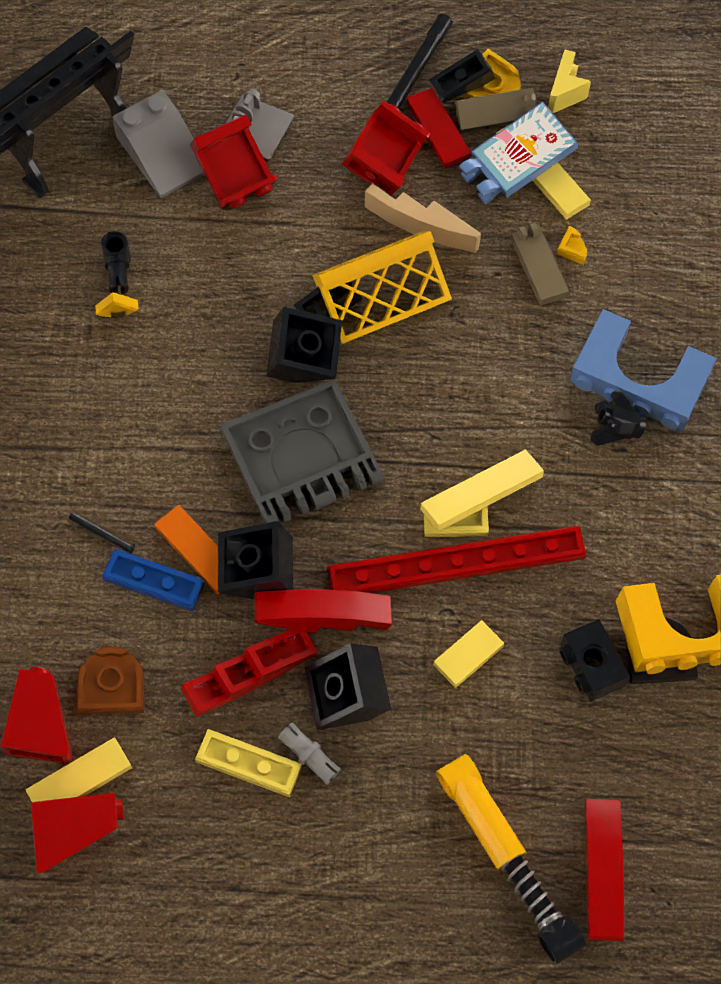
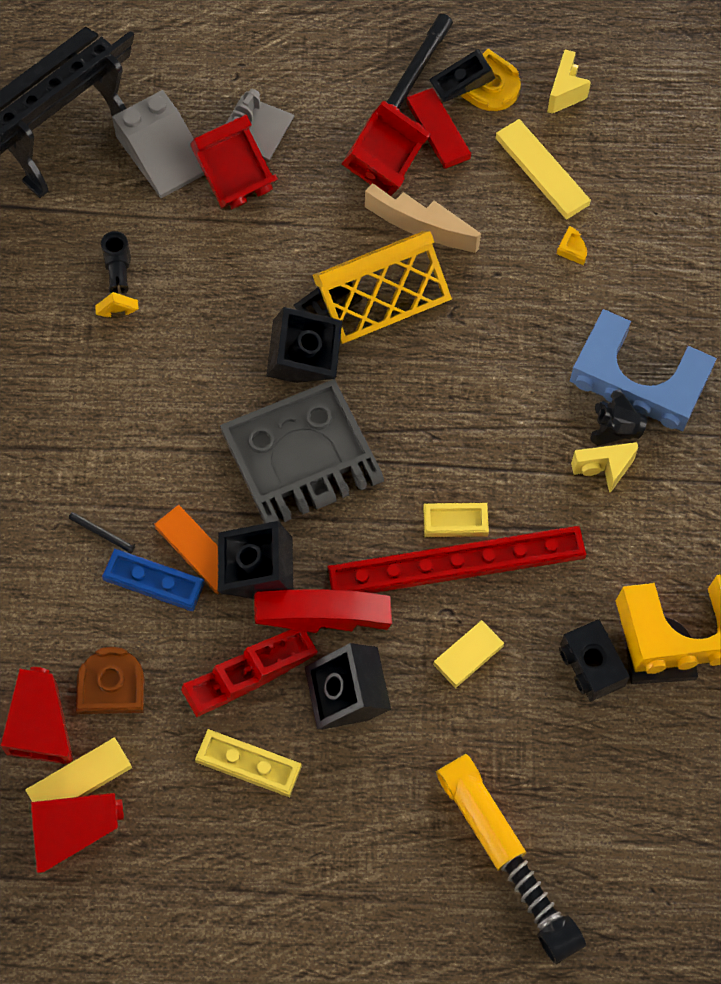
(309, 753): light grey pin -> none
(481, 490): light yellow tile -> none
(494, 108): dark tan hinge -> none
(519, 153): tile -> none
(539, 264): dark tan hinge -> none
(604, 870): red slope -> none
(611, 459): none -> light yellow slope

